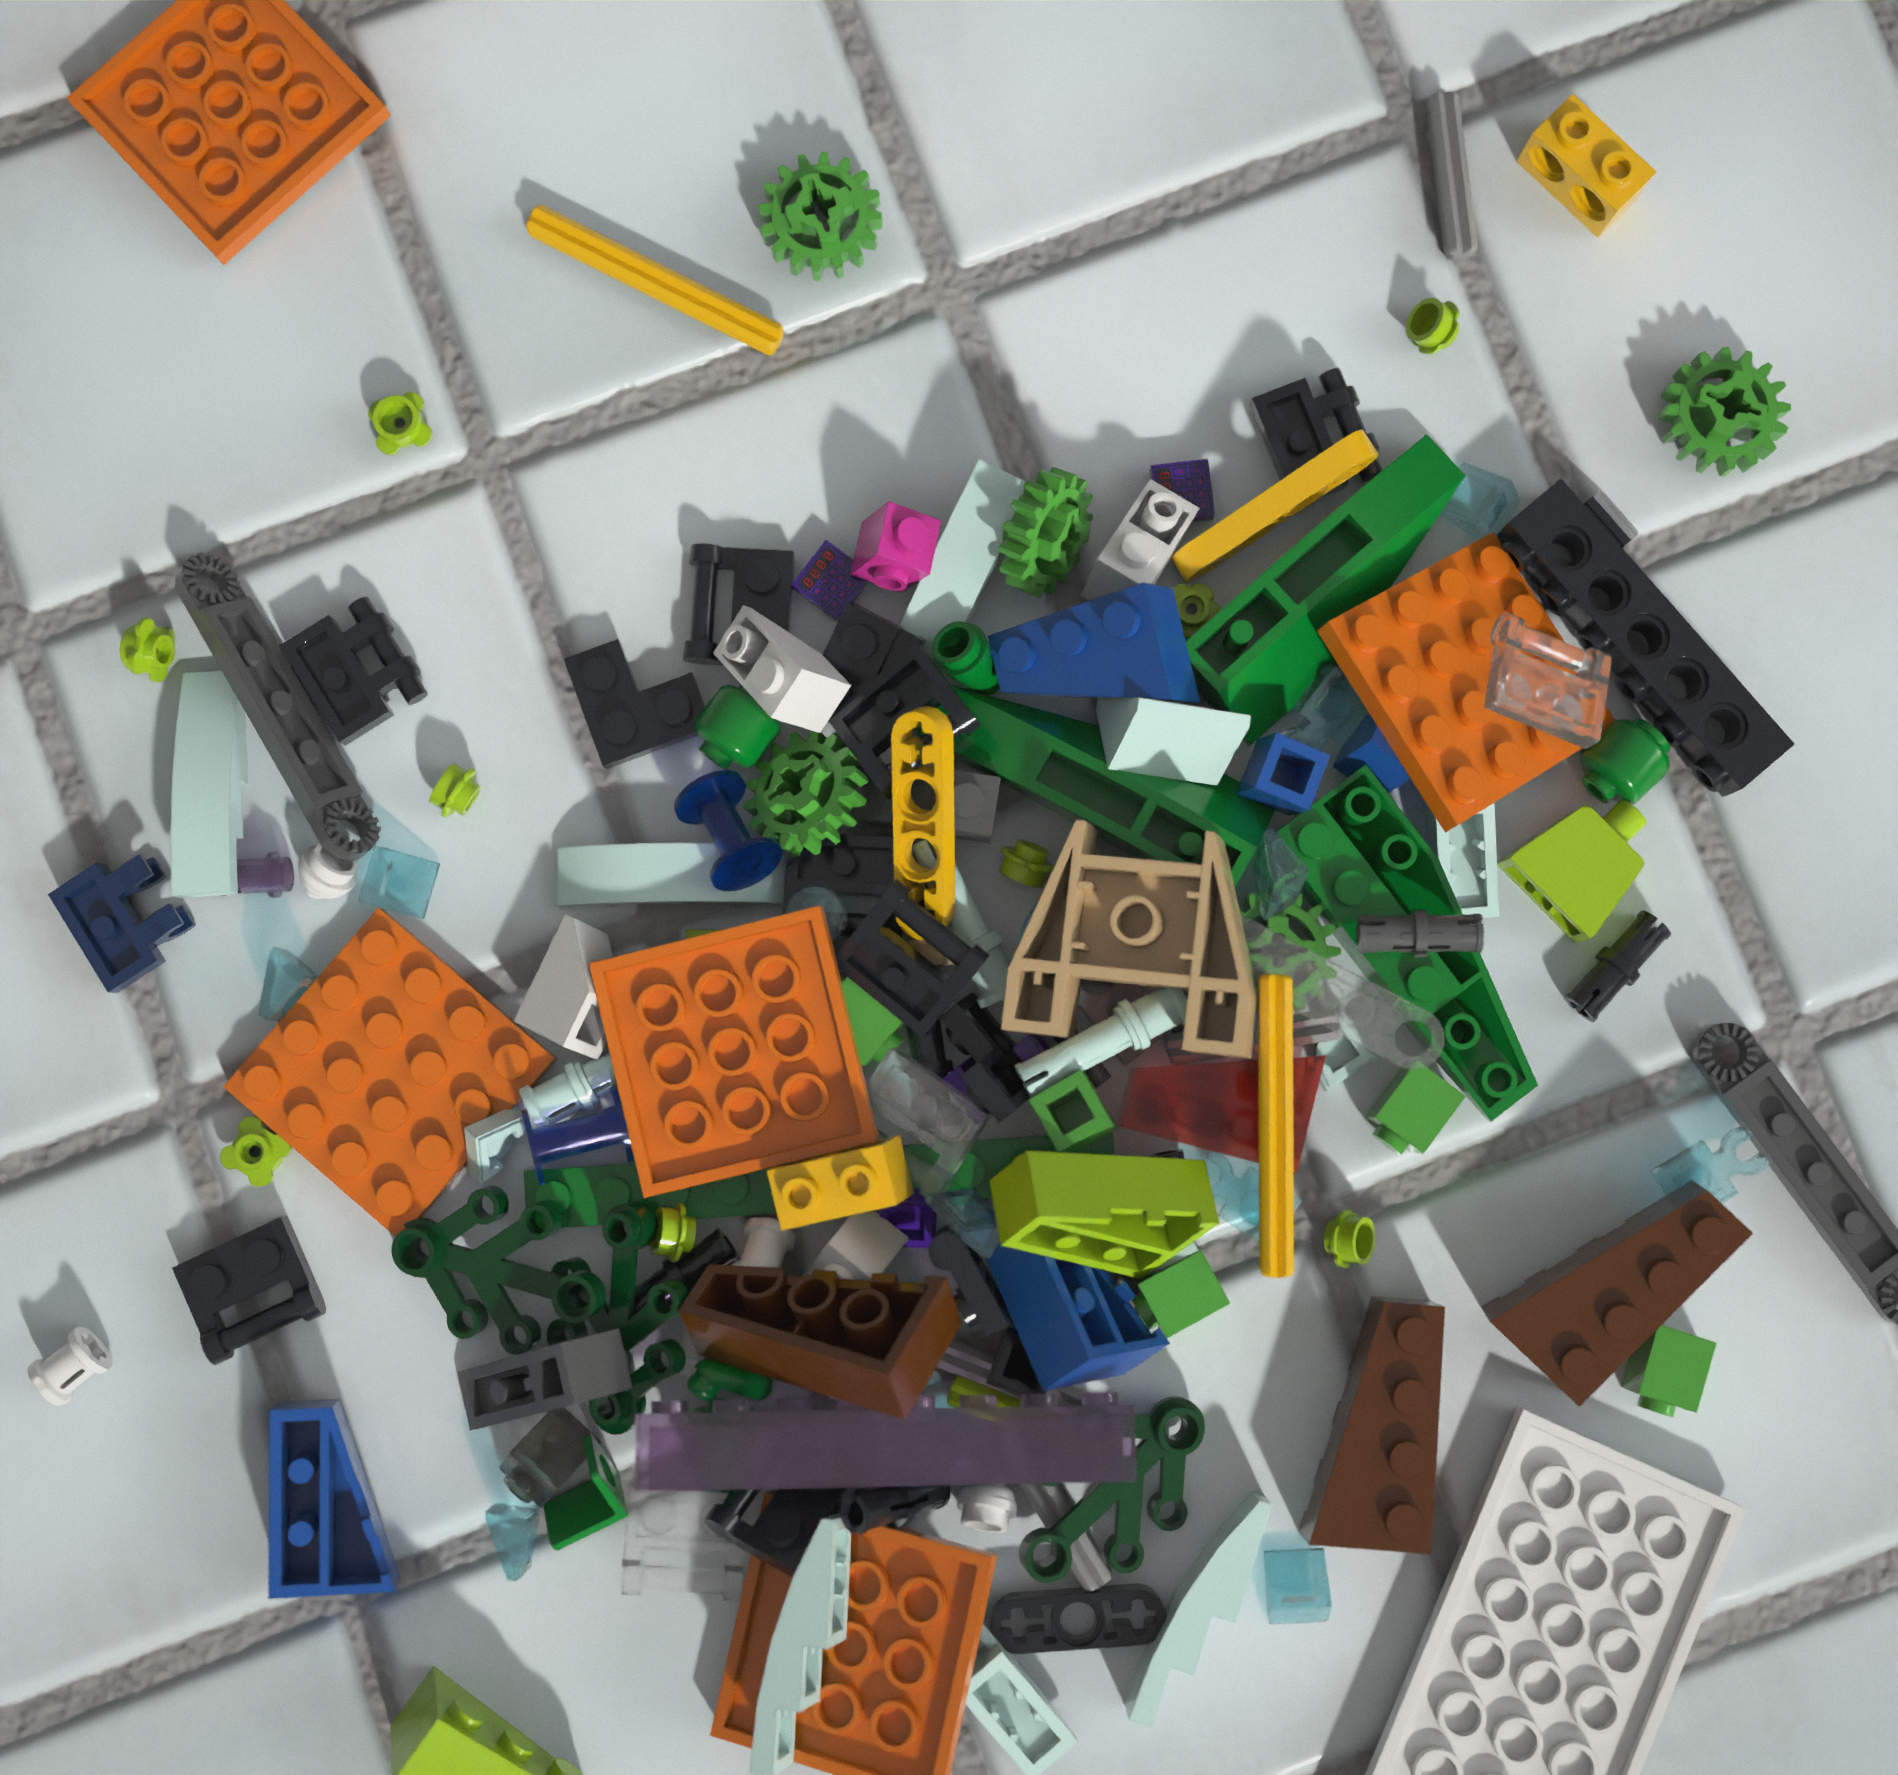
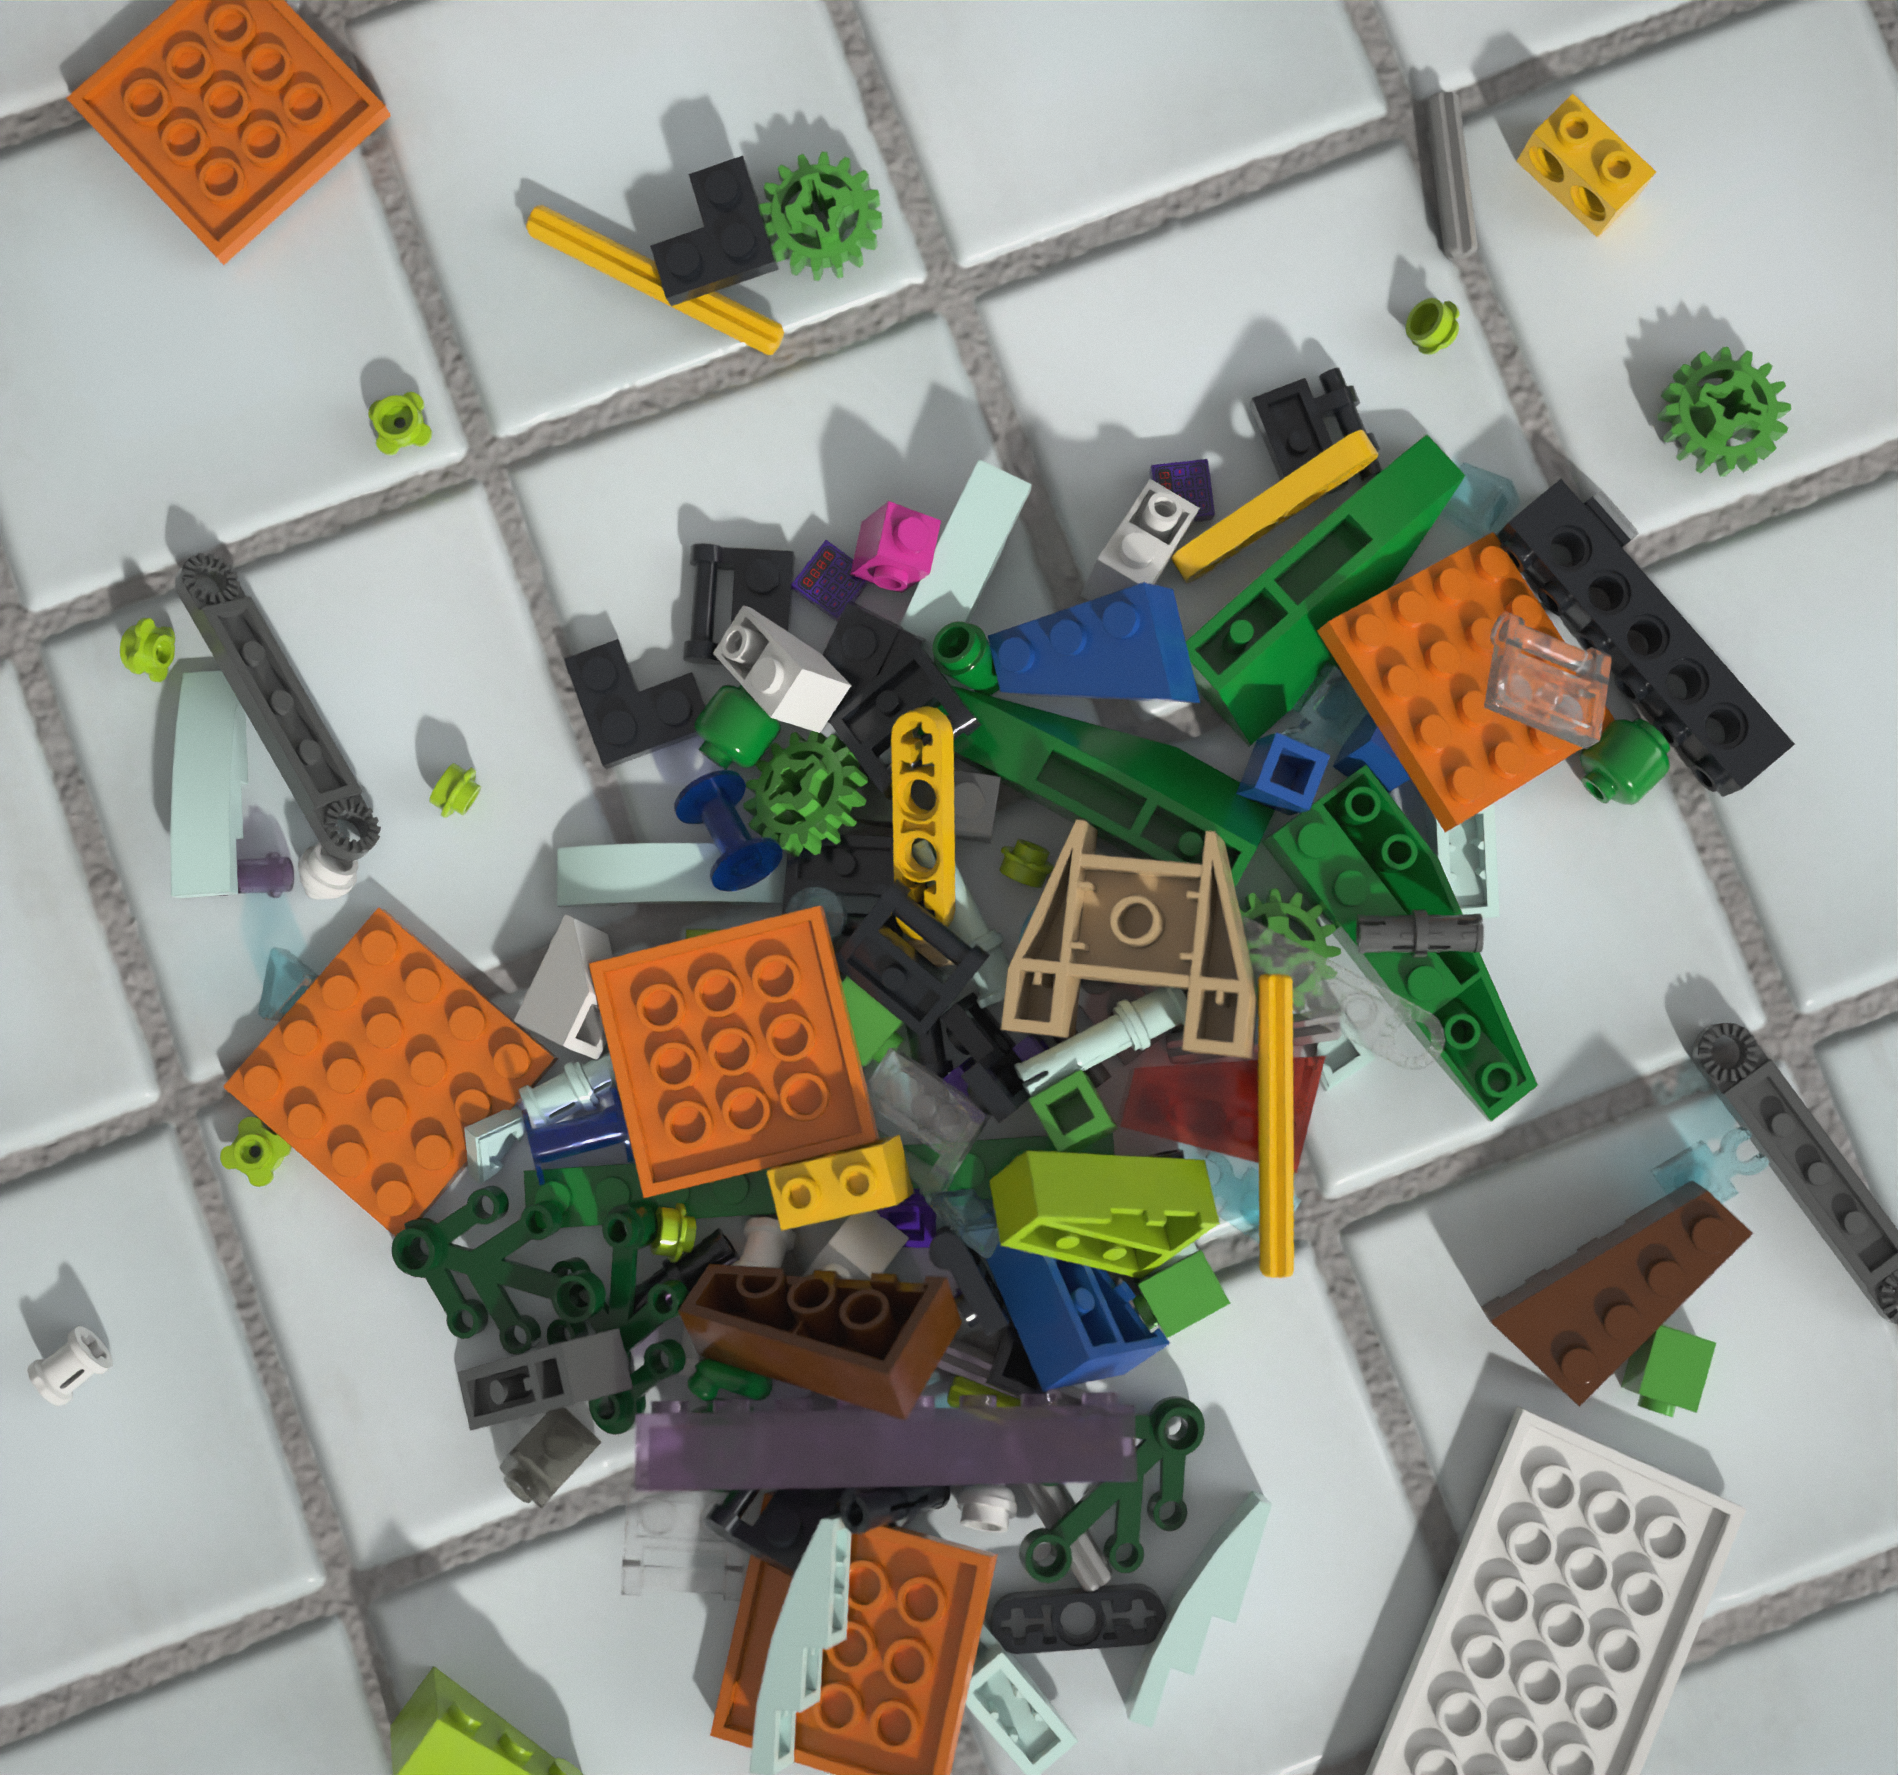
(107, 925): dark blue plate -> none
(240, 1272): black plate -> none
(321, 1508): blue wedge -> none
(339, 681): black plate -> none
(399, 882): clear light blue slope -> none
(514, 1536): clear light blue slope -> none
(589, 1505): green bracket -> none
(728, 247): none -> black plate
(1046, 532): bright green gear -> none
(1169, 738): light aqua slope -> none
(1202, 598): lime plate -> none
(1277, 874): clear light blue slope -> none
(1297, 1586): clear light blue slope -> none
(1350, 1239): lime plate -> none
(1383, 1443): reddish brown wedge -> none
(1413, 1110): bright green brick -> none
(1579, 867): lime torso -> none
(1617, 966): black pin -> none

